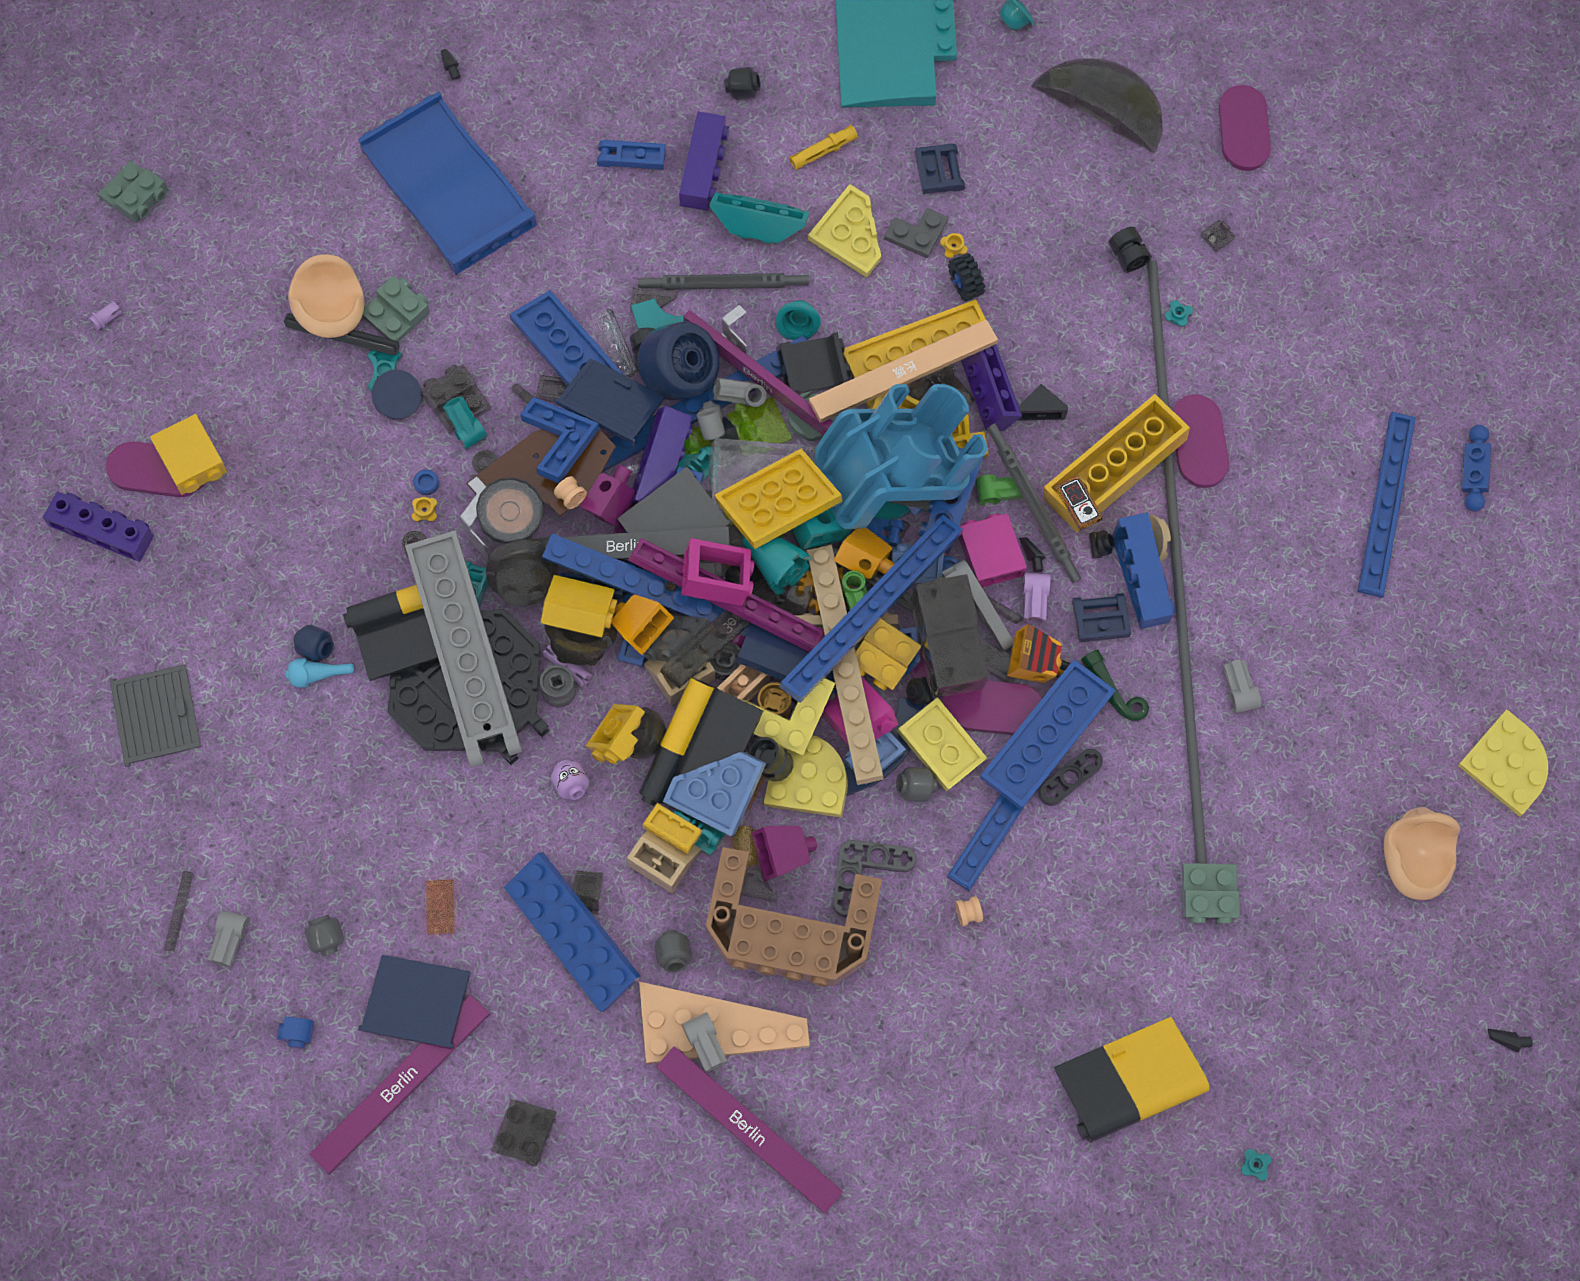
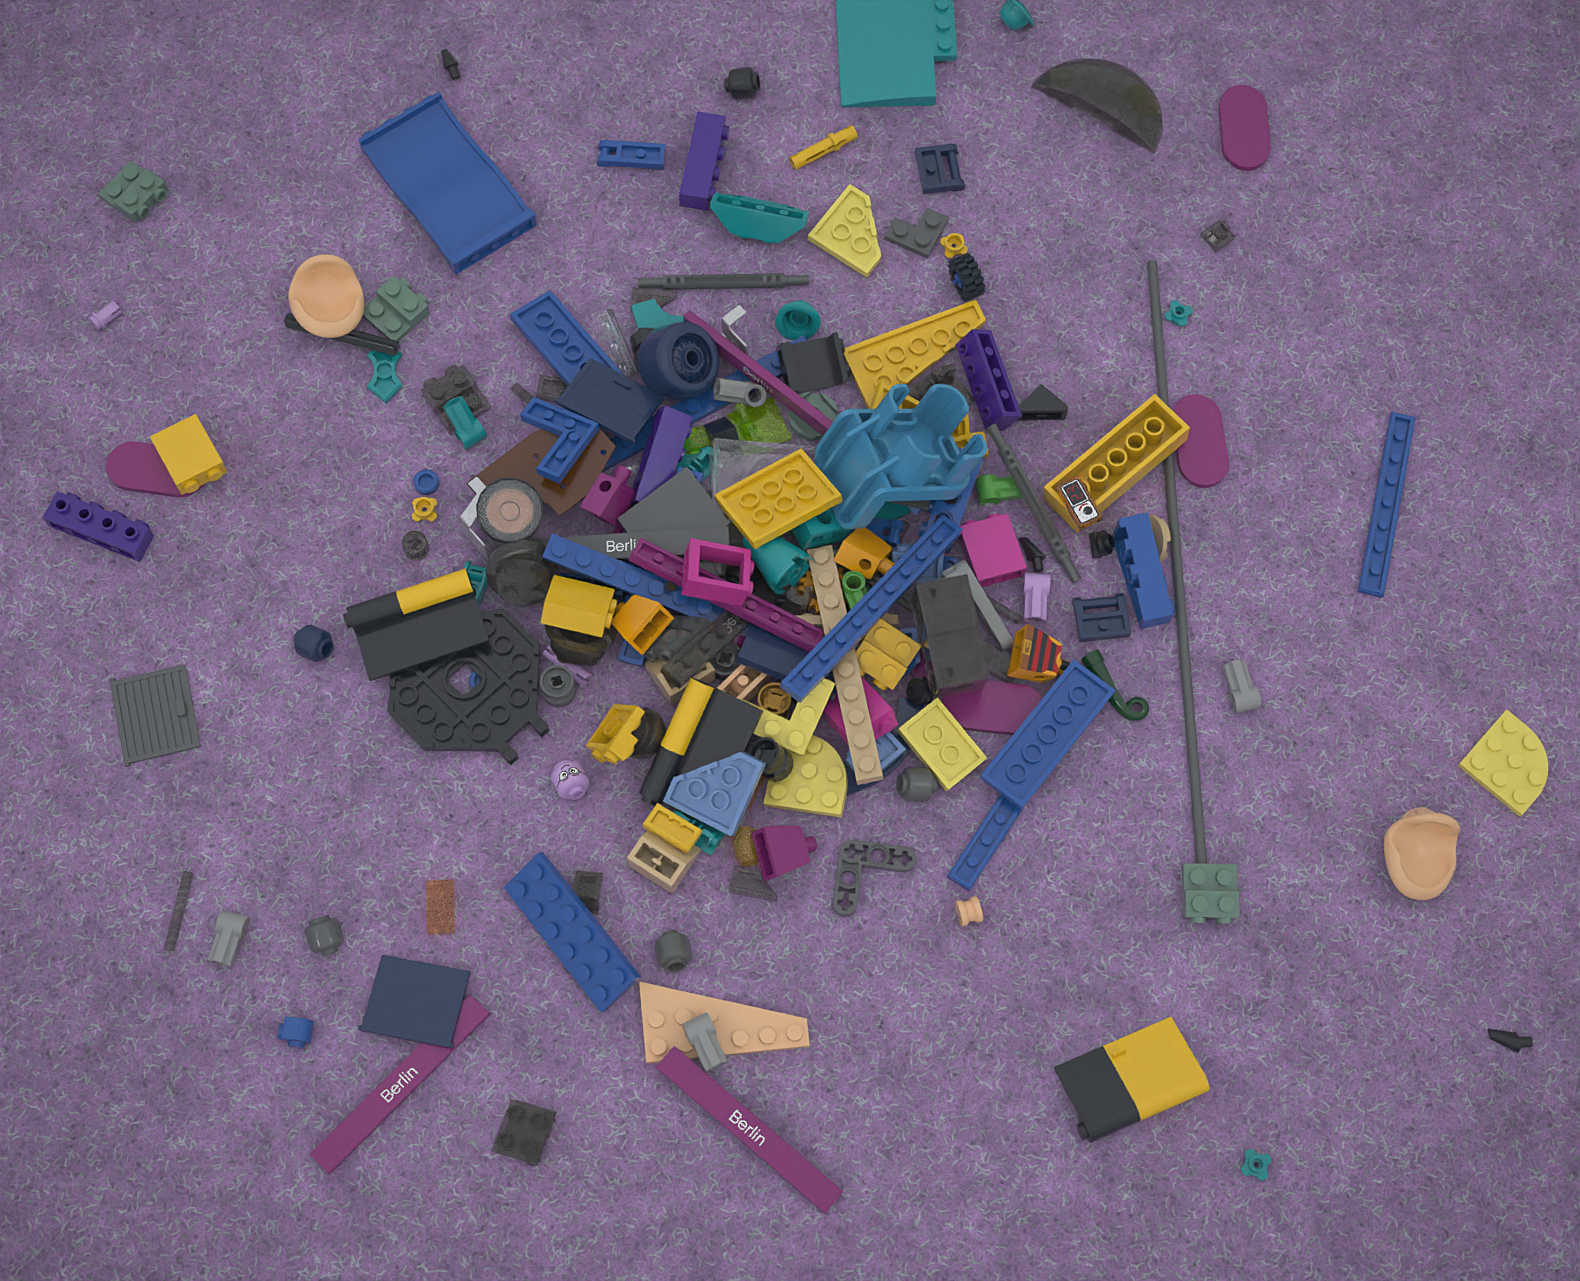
(303, 672): medium azure piece -> none
(396, 394): dark blue tile -> none
(462, 643): light grey hinge -> none
(483, 460): clear smoke plate -> none
(570, 492): light nougat wheel -> none
(710, 421): light grey piece -> none
(785, 942): medium nougat wedge -> none
(903, 370): light nougat tile -> none
(1090, 770): black beam -> none
(1129, 249): black wheel -> none
(1476, 468): blue plate -> none

